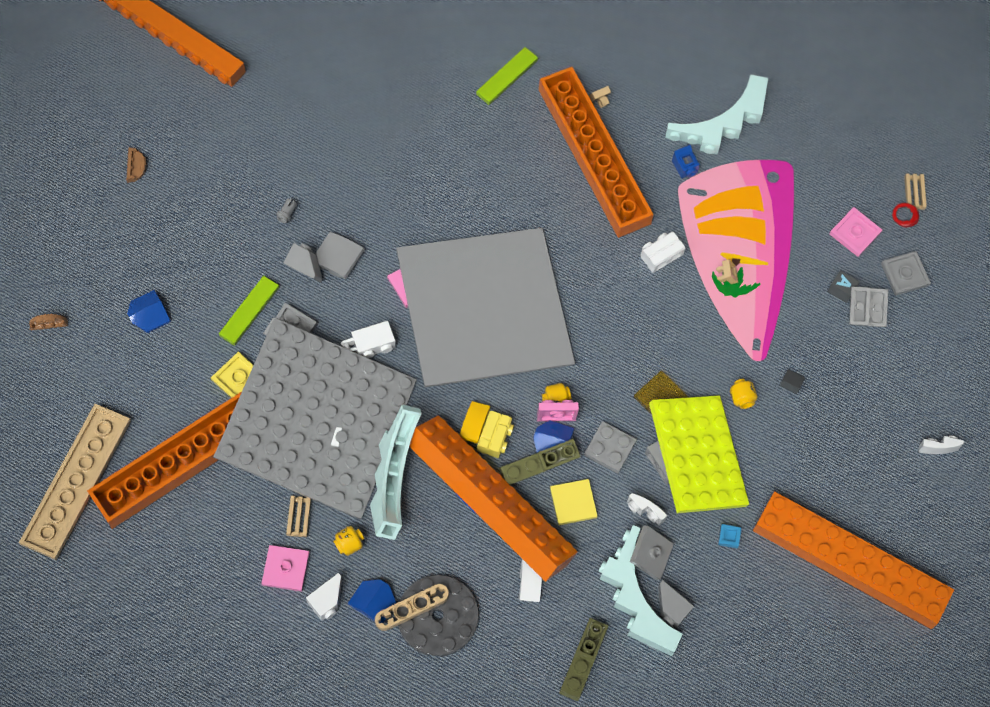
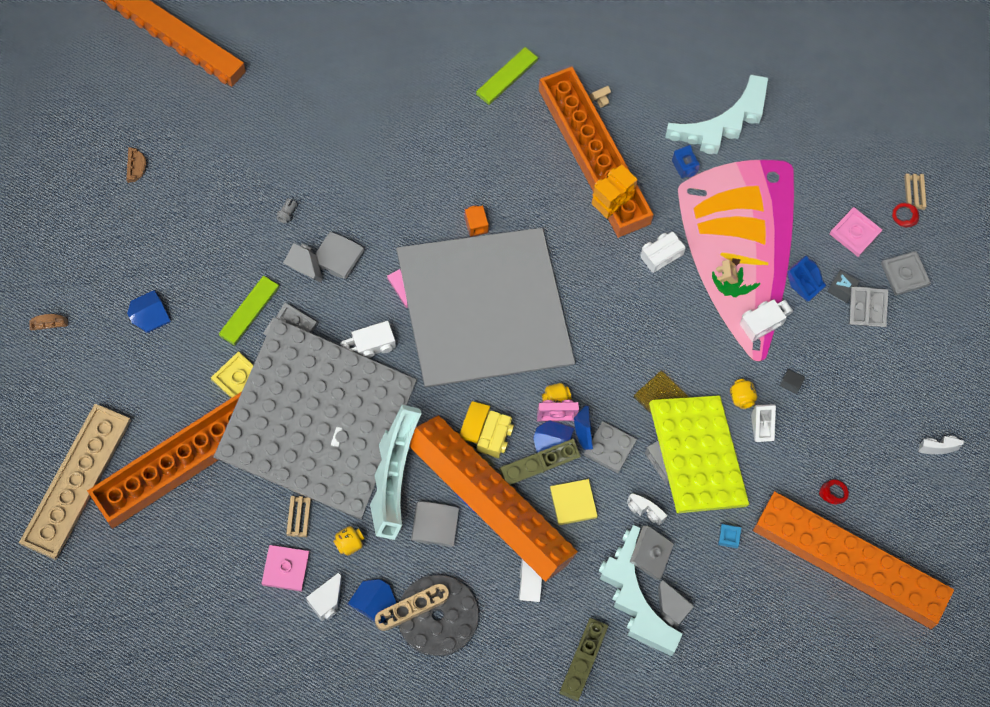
(435, 524): none -> light grey slope
(476, 220): none -> orange brick
(583, 428): none -> blue slope
(613, 191): none -> light orange brick
(763, 422): none -> white slope
(765, 318): none -> white brick
(806, 278): none -> blue slope
(826, 495): none -> red piece

